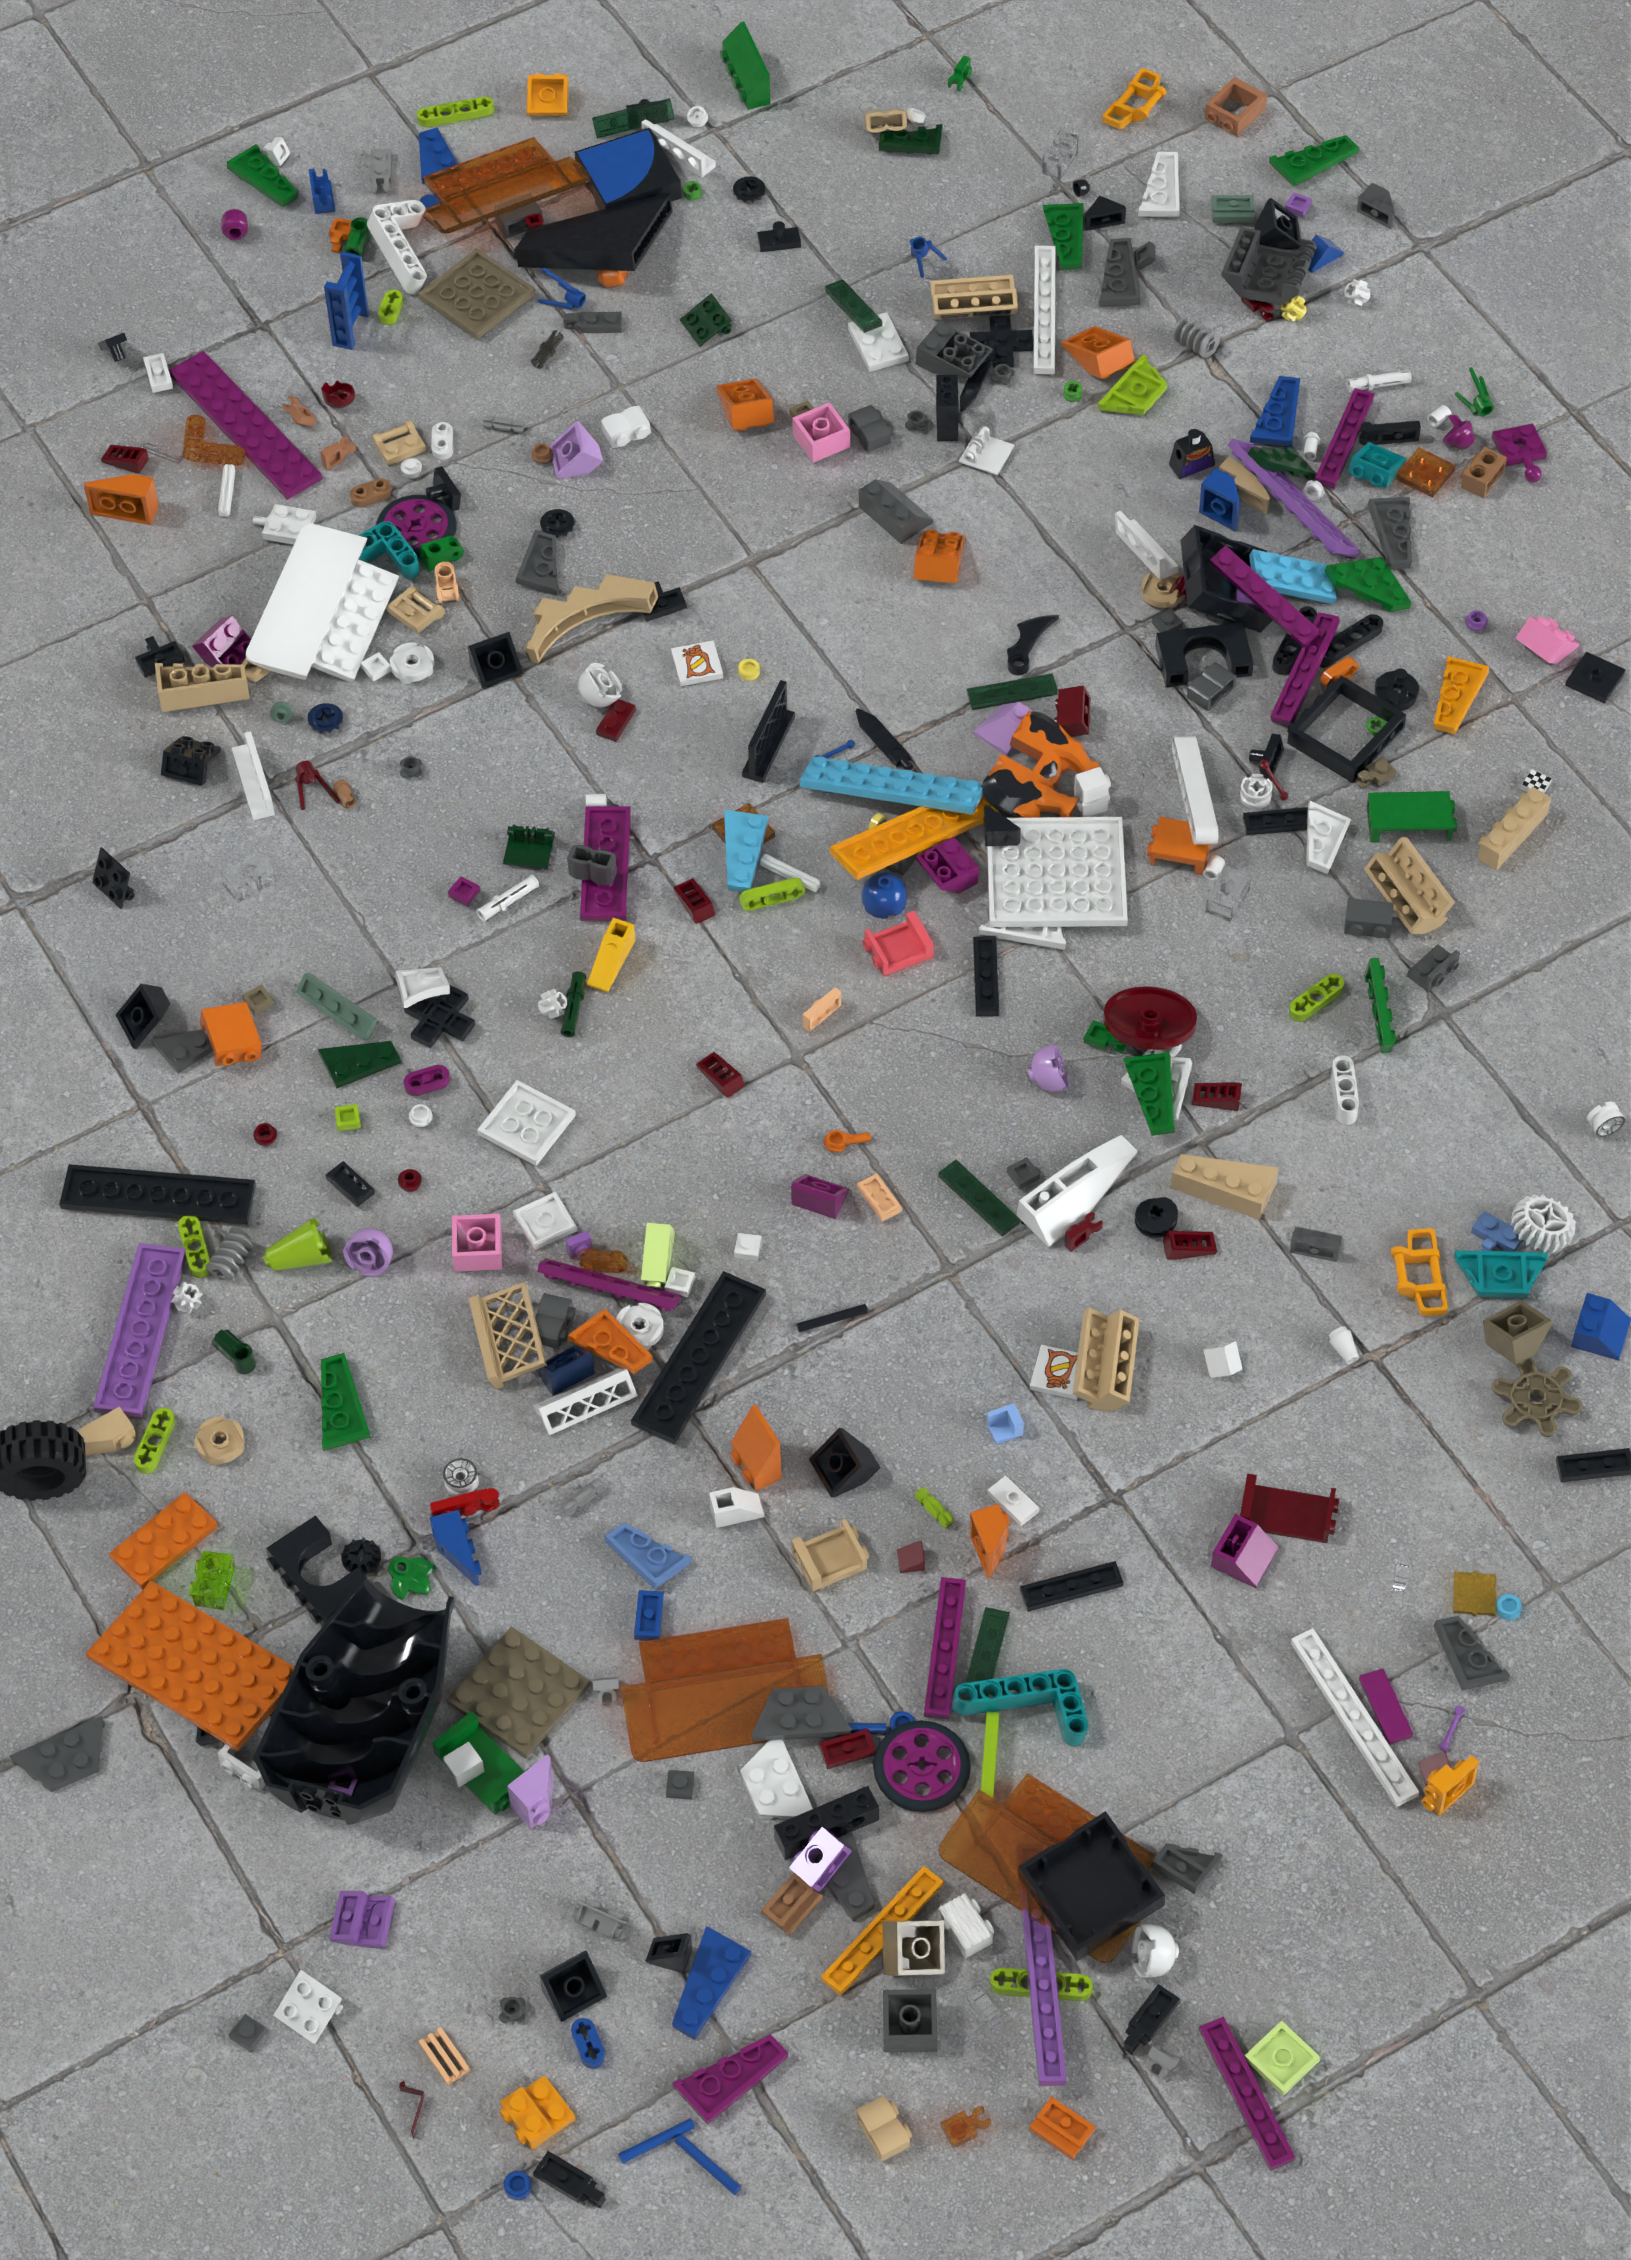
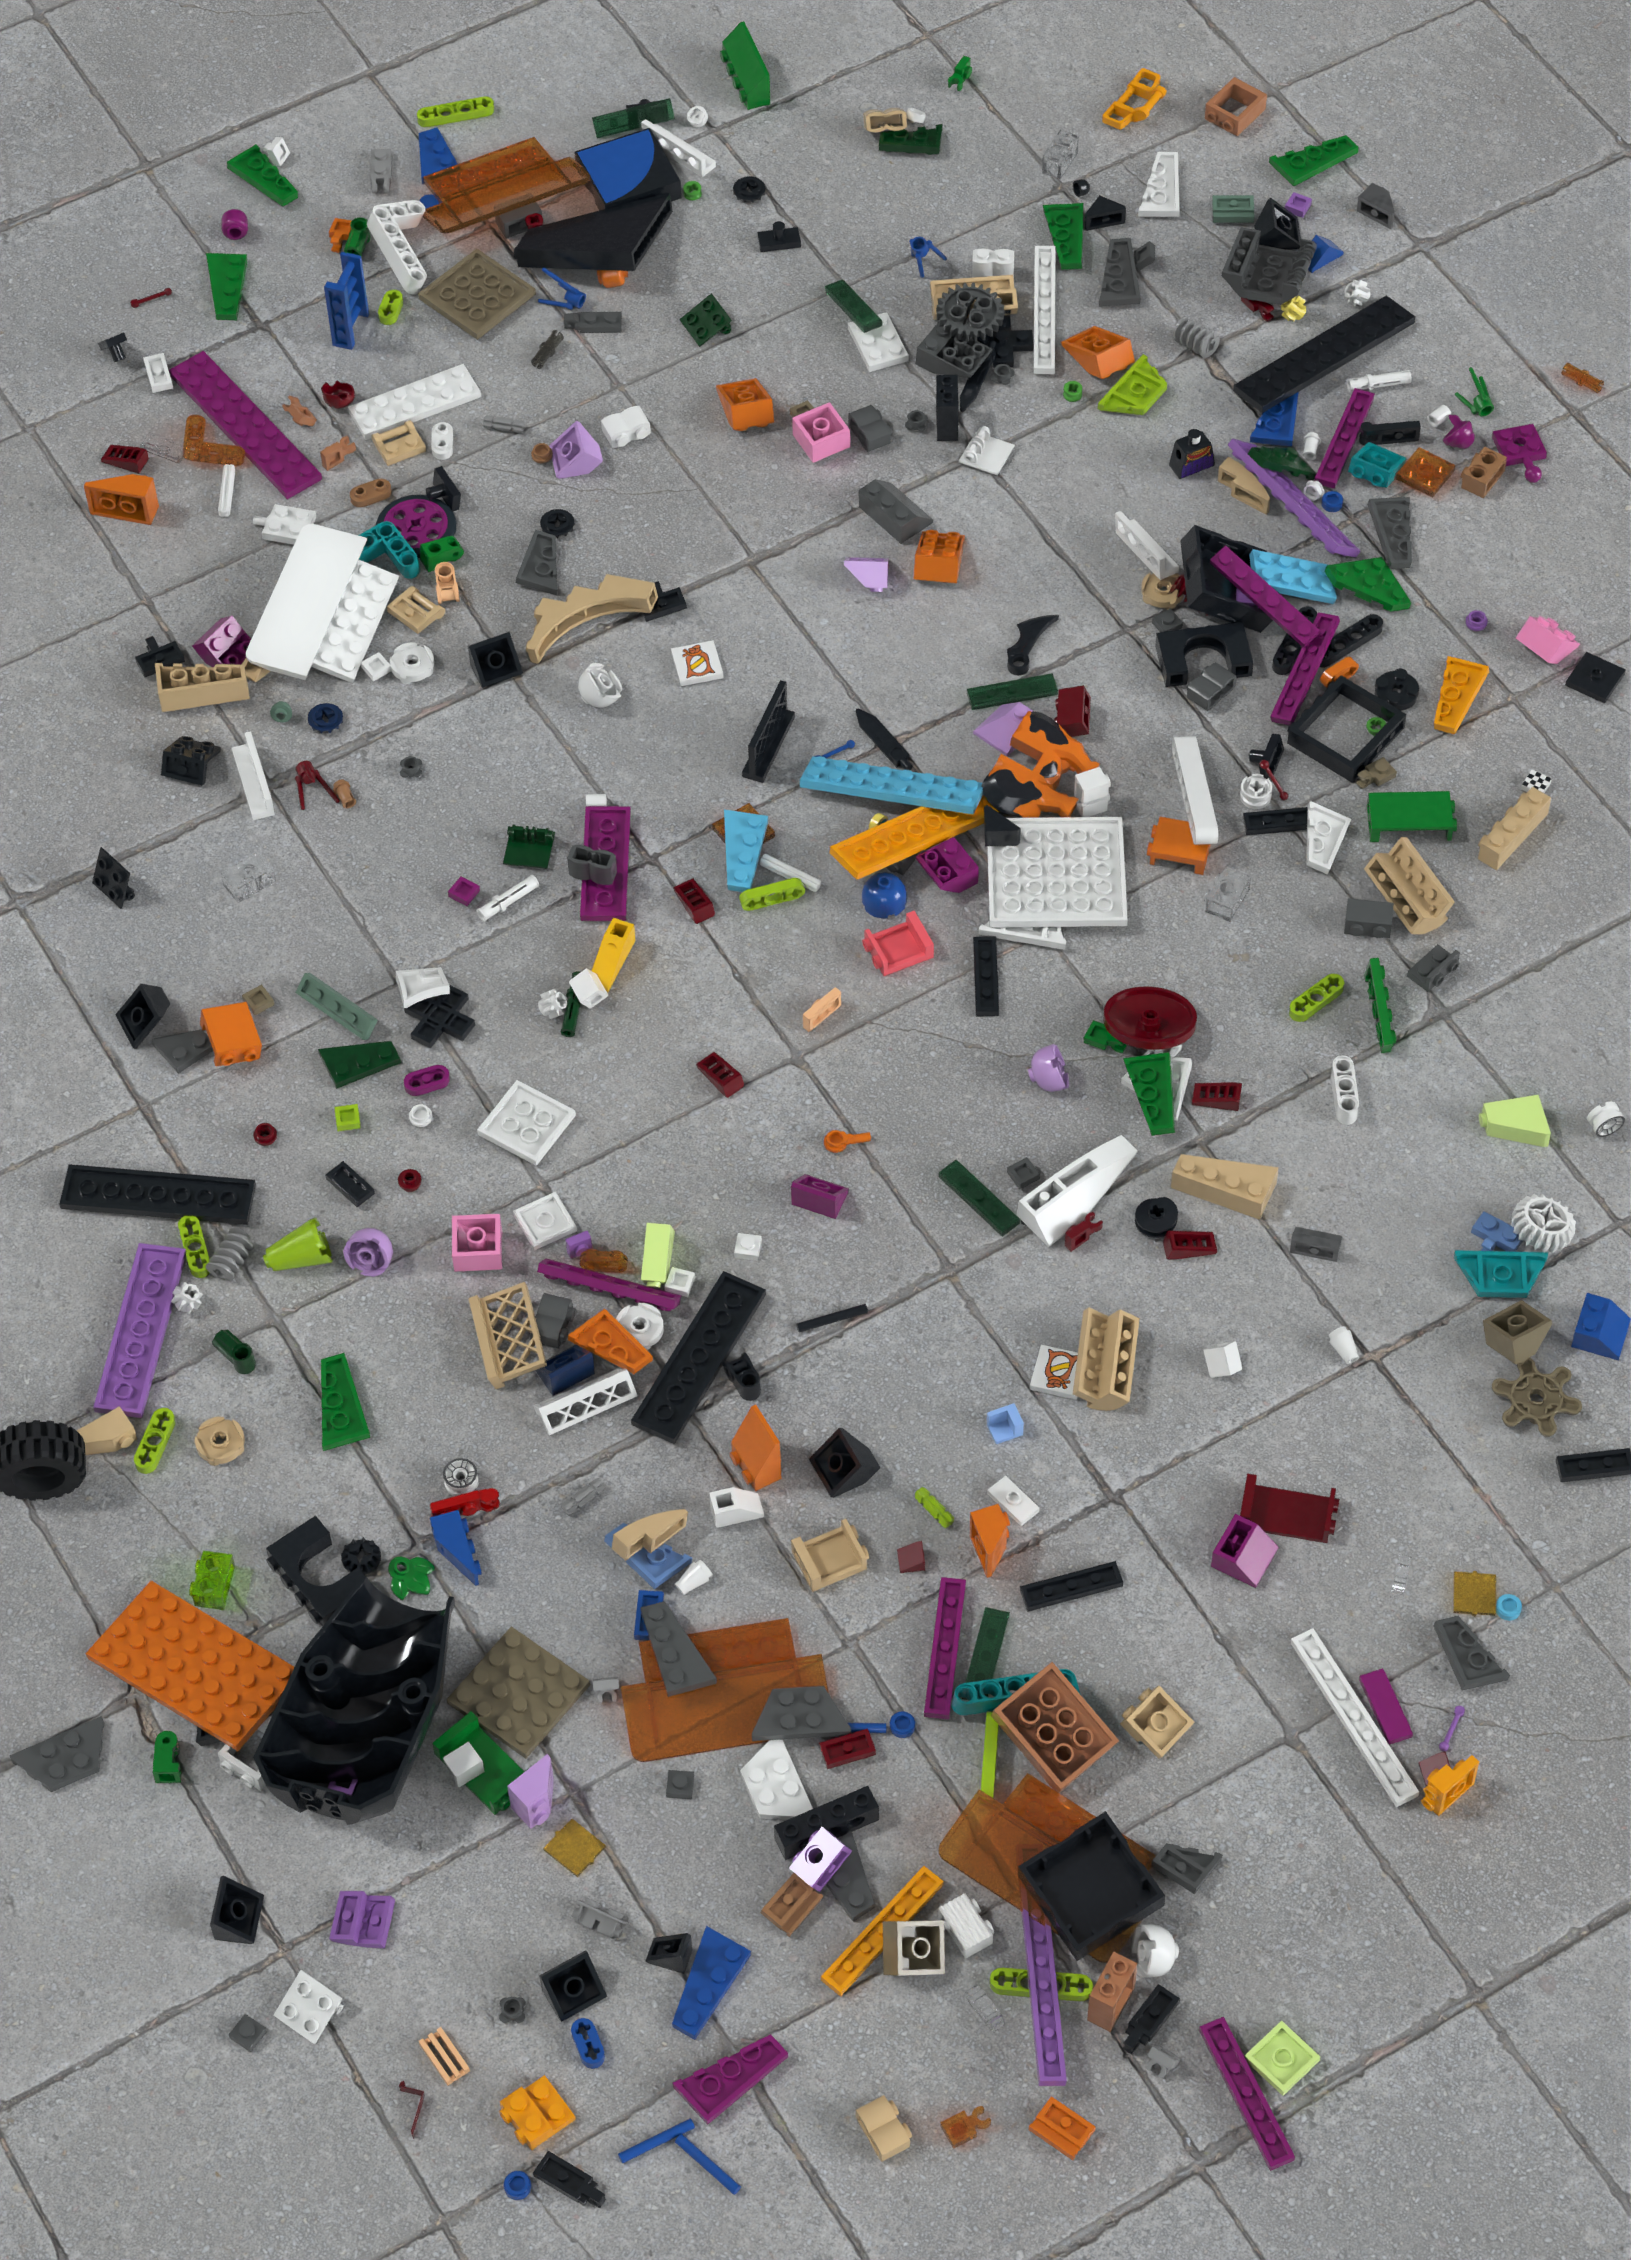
(135, 303): none -> dark red hinge
(163, 1540): orange plate -> none
(164, 1762): none -> green leg
(227, 282): none -> green wing
(236, 1912): none -> black slope
(321, 192): blue hinge -> none
(411, 468): white plate -> none
(414, 401): none -> white plate
(547, 95): light orange plate -> none
(574, 1847): none -> clear yellow piece
(588, 988): none -> white panel
(615, 720): dark red plate -> none
(648, 1532): none -> tan slope
(675, 1654): none -> dark grey wing
(693, 1577): none -> white cone
(741, 1373): none -> black piece
(748, 669): light yellow tile -> none
(869, 571): none -> lavender slope
(879, 1197): light nougat plate -> none
(904, 1794): wedge -> none
(910, 2020): dark grey slope -> none
(957, 305): none -> dark grey gear
(992, 263): none -> white brick
(1054, 1727): none -> nougat slope
(1112, 1994): none -> nougat window
(1156, 1721): none -> tan plate
(1213, 867): white hinge -> none
(1220, 499): blue slope -> none
(1324, 354): none -> black plate
(1332, 501): none -> blue tile
(1408, 1256): light orange bar -> none
(1516, 1120): none -> yellowish green slope
(1582, 377): none -> clear orange pin

